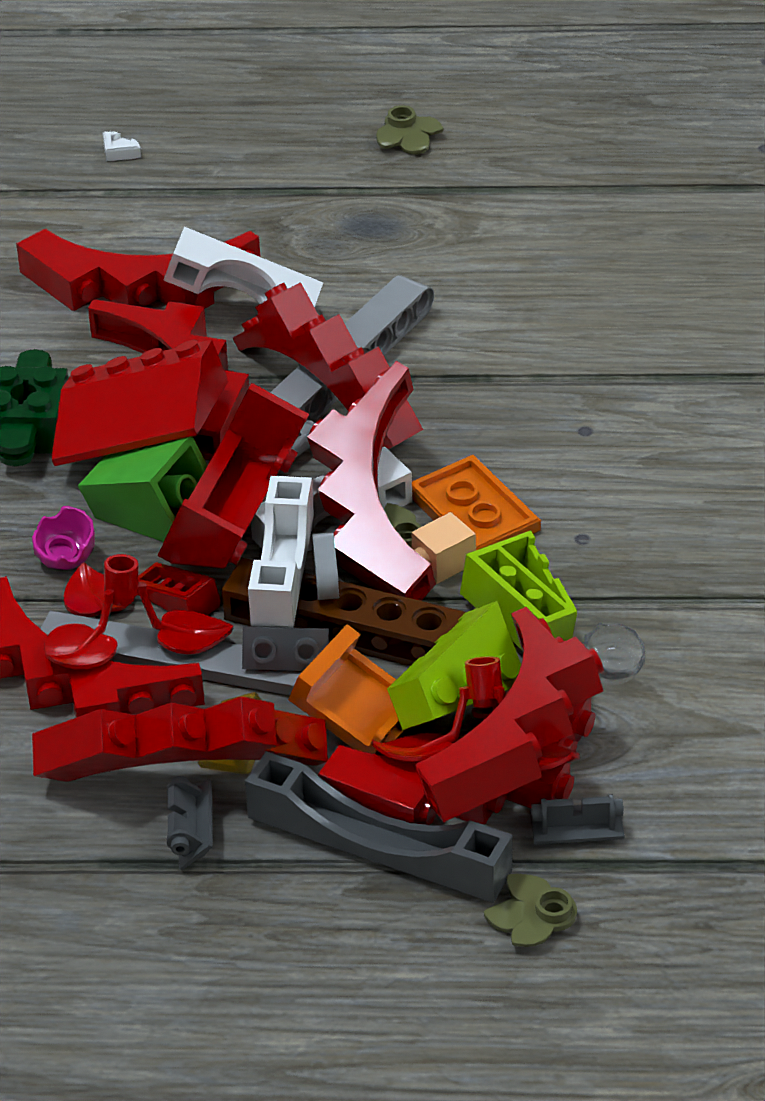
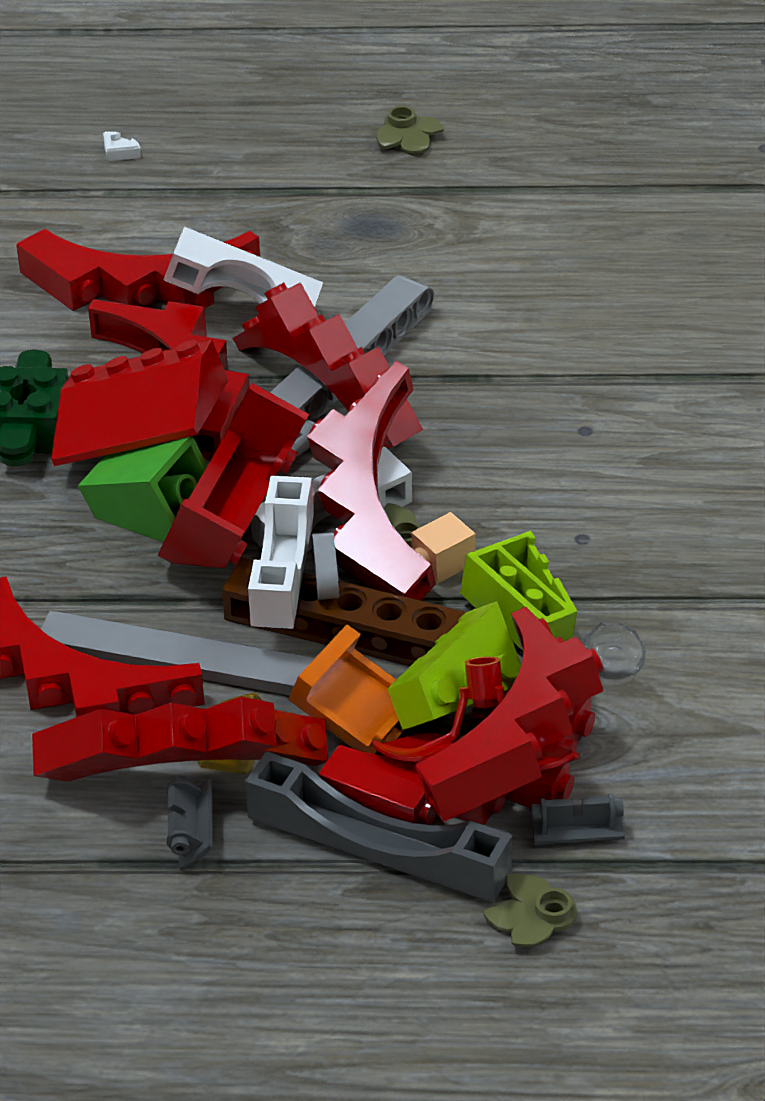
(64, 539): dark pink hair -> none
(96, 593): red plant -> none
(180, 589): red slope -> none
(281, 647): dark grey hinge -> none
(476, 499): orange tile -> none

